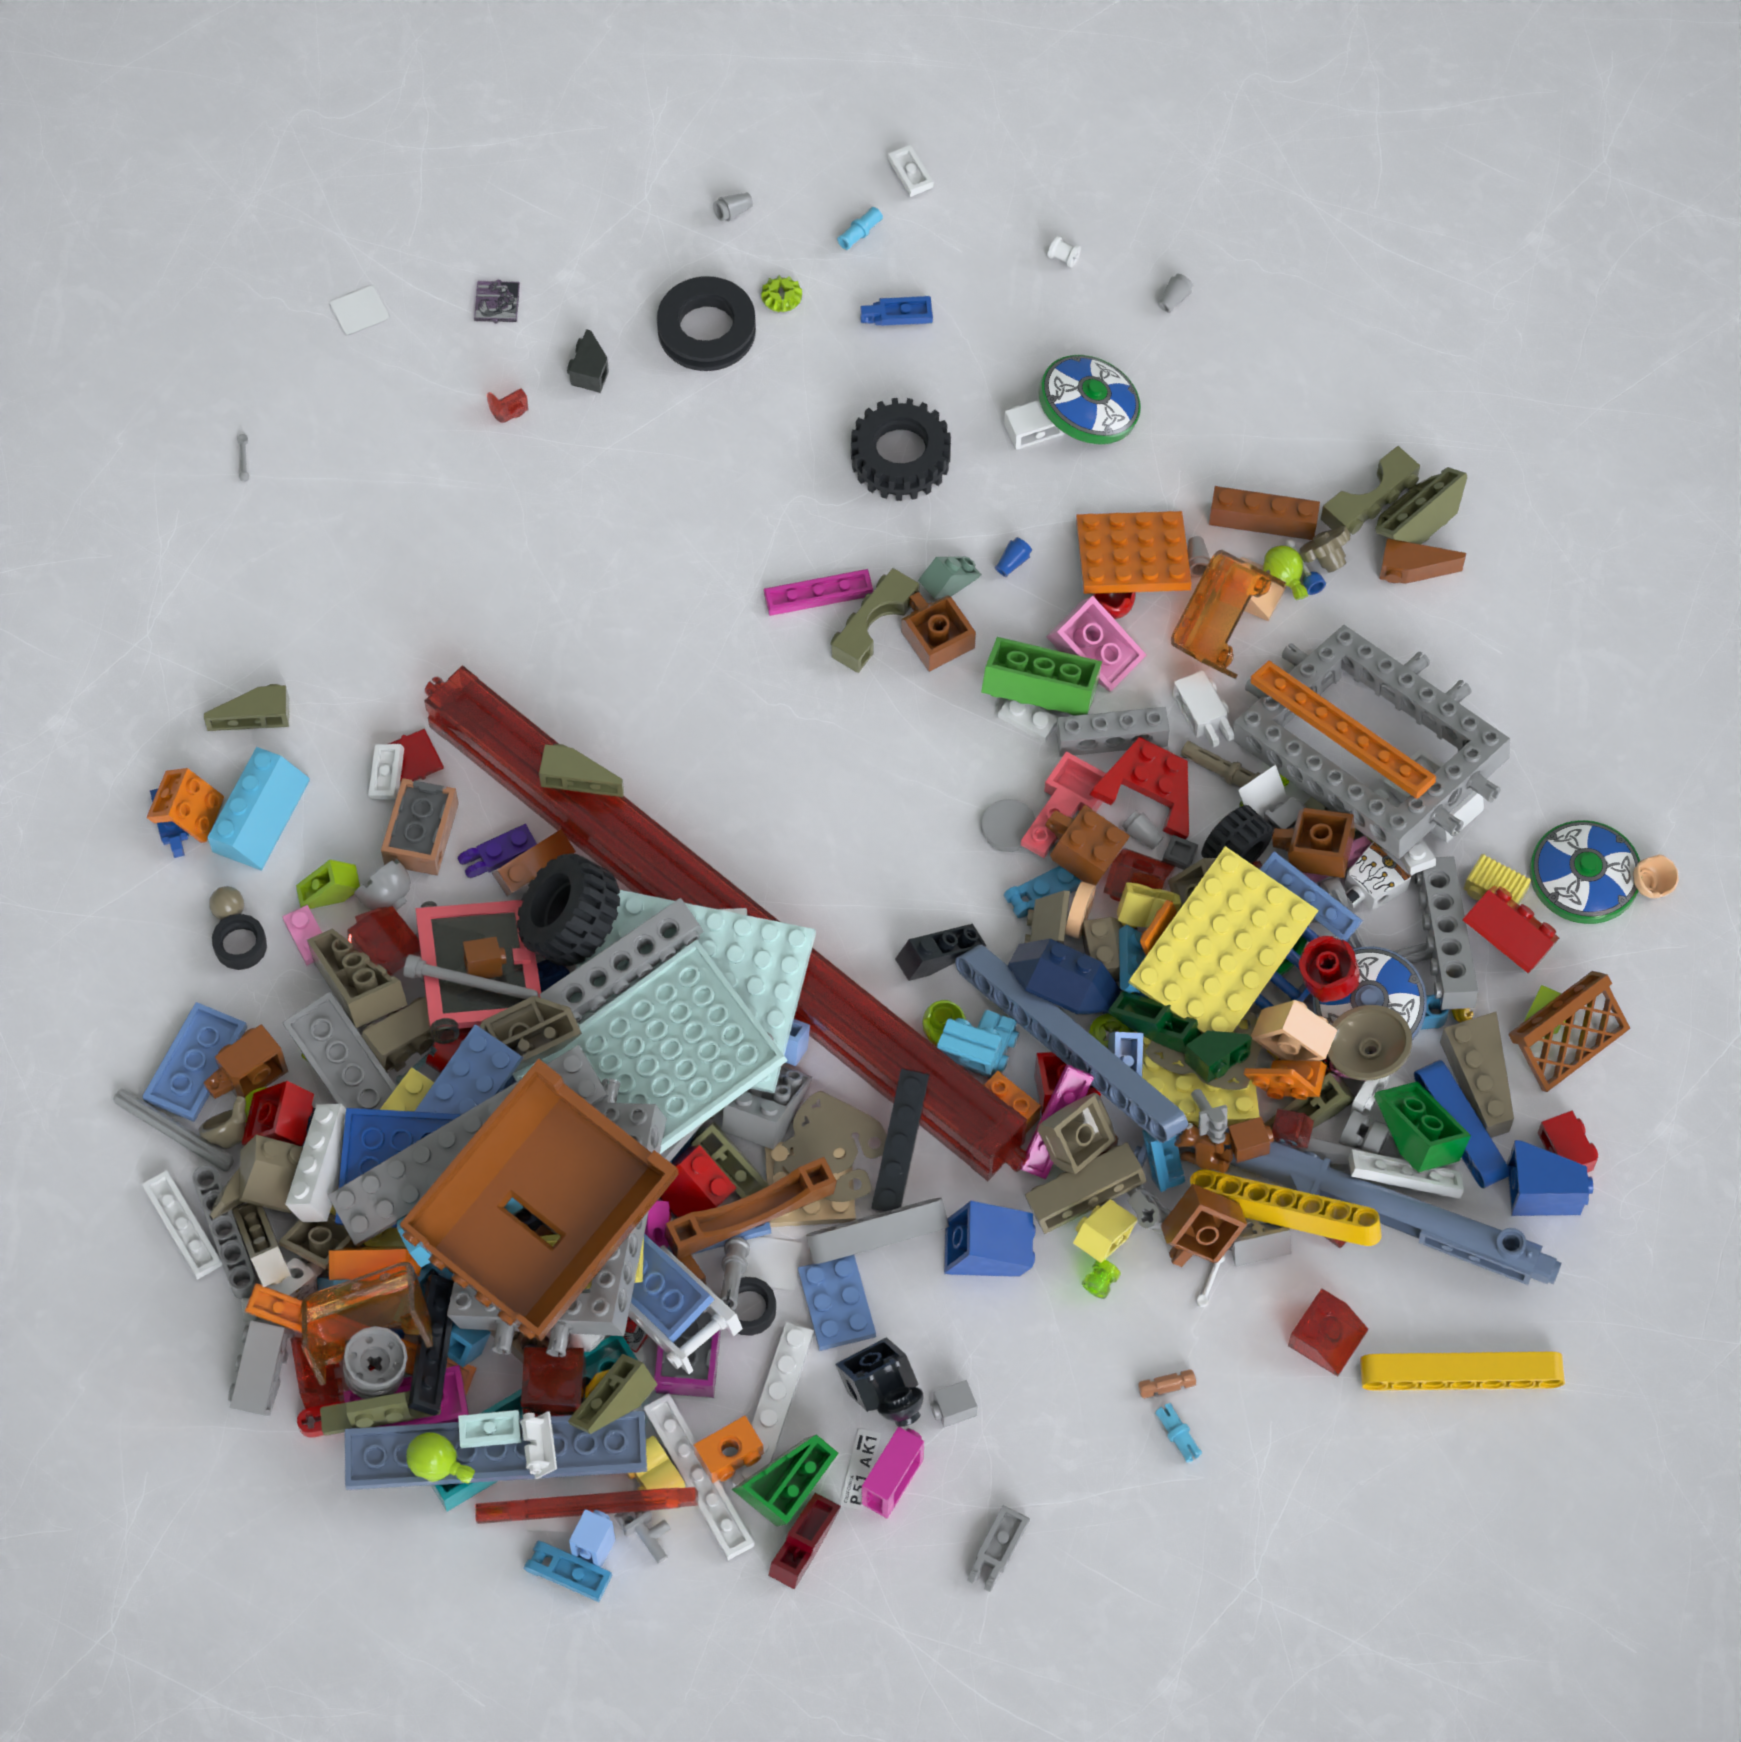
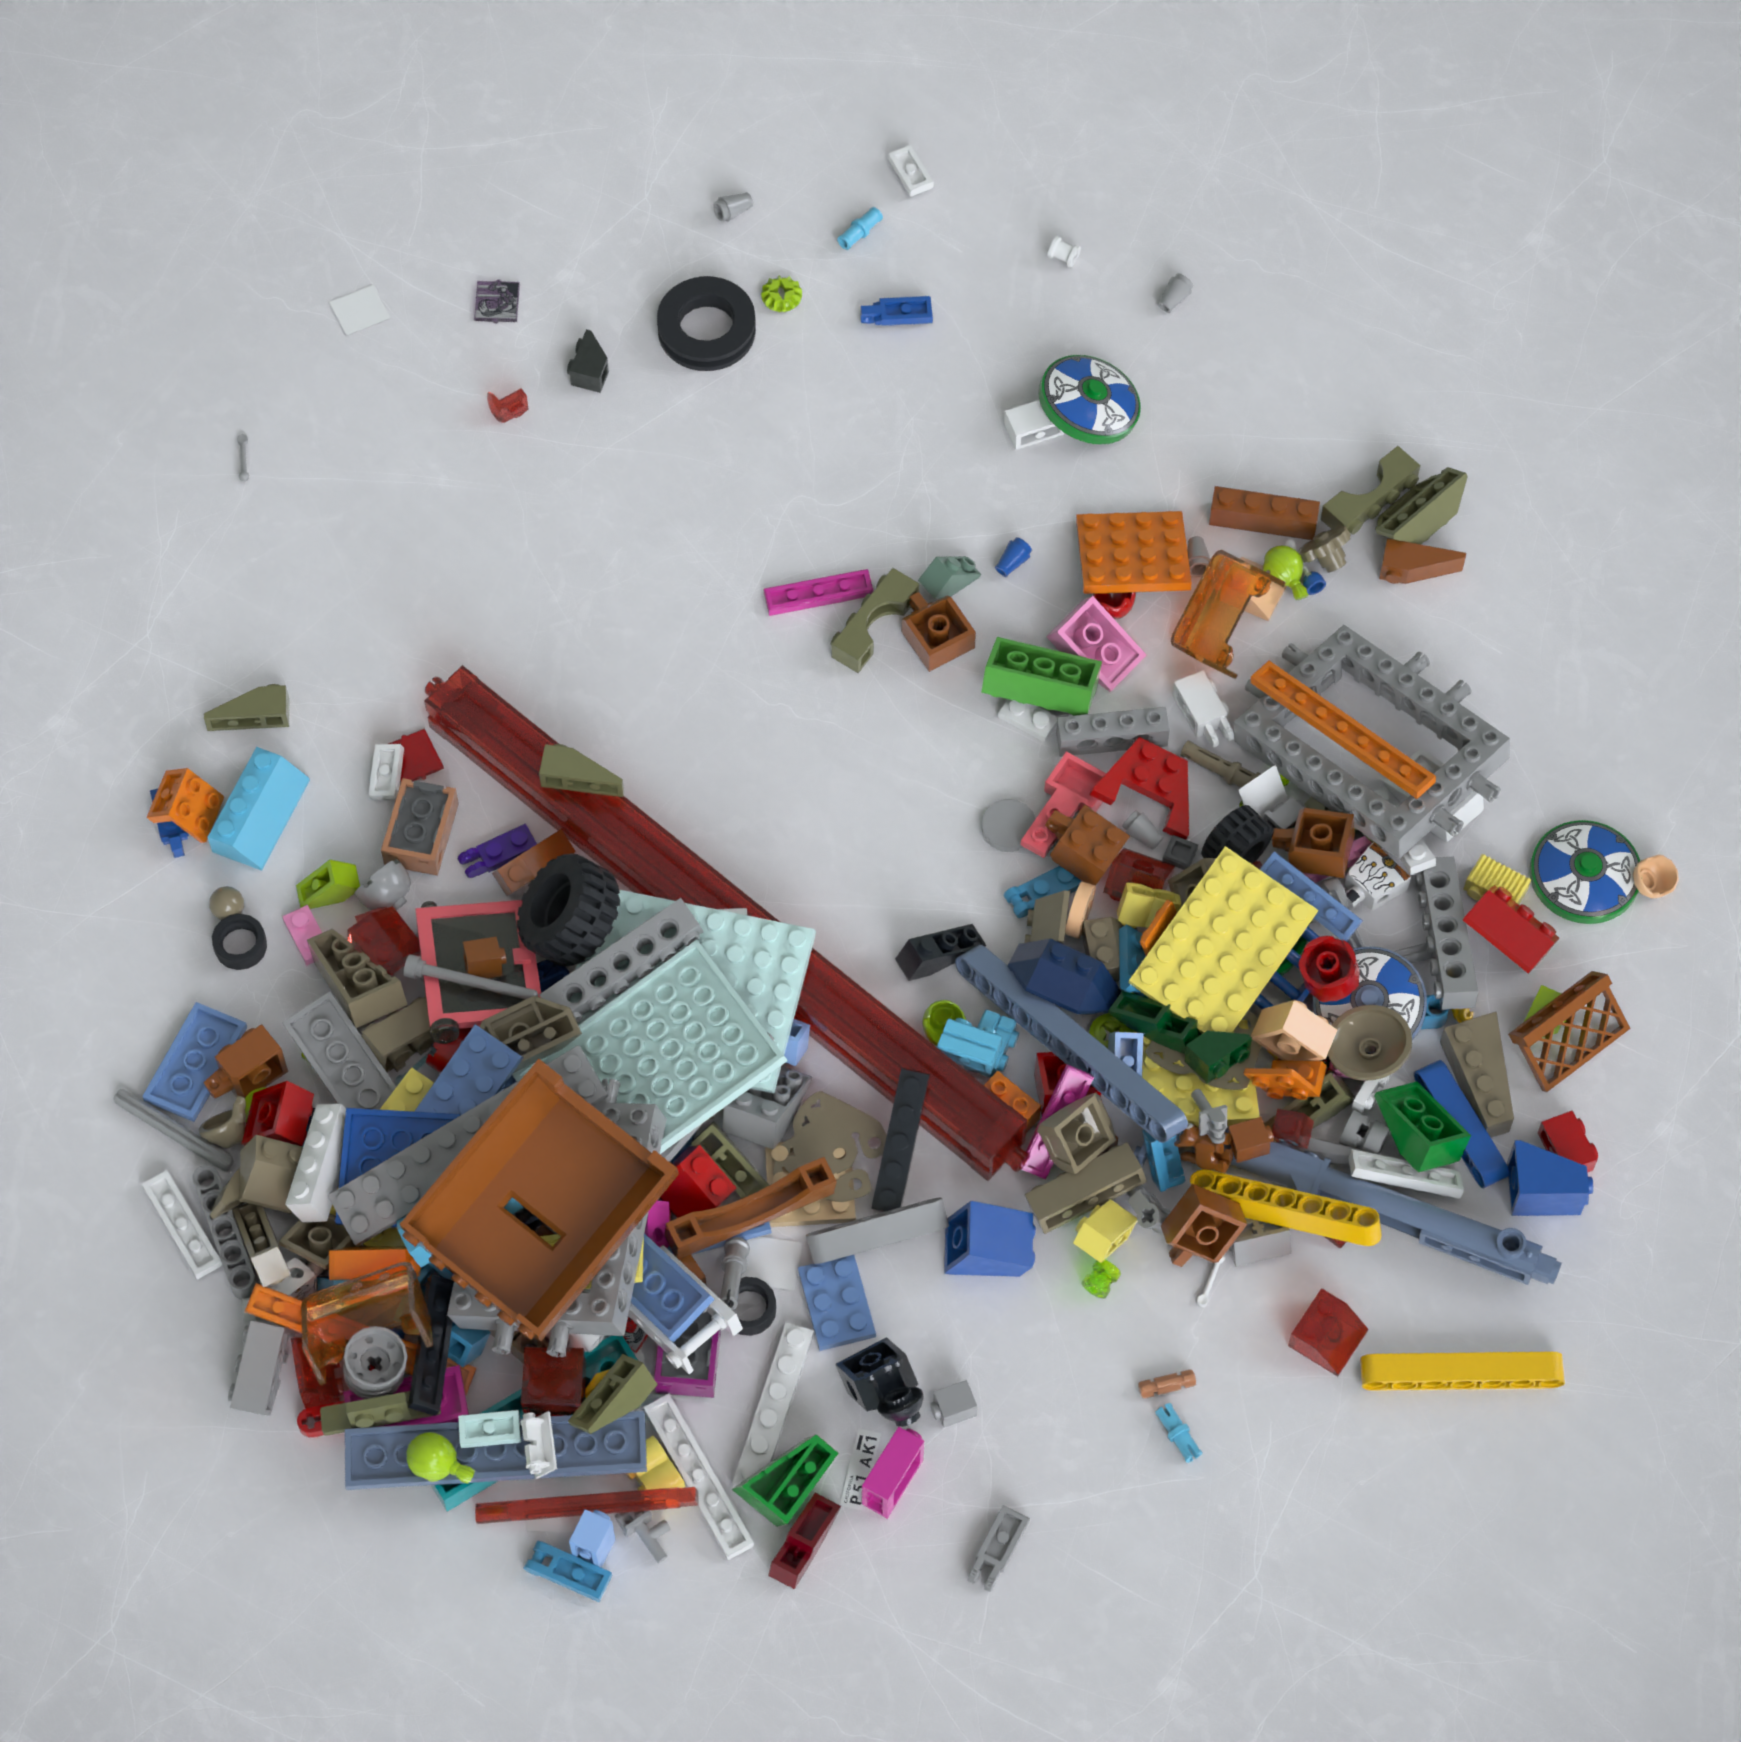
(736, 1435): orange brick -> none
(900, 477): black tyre -> none

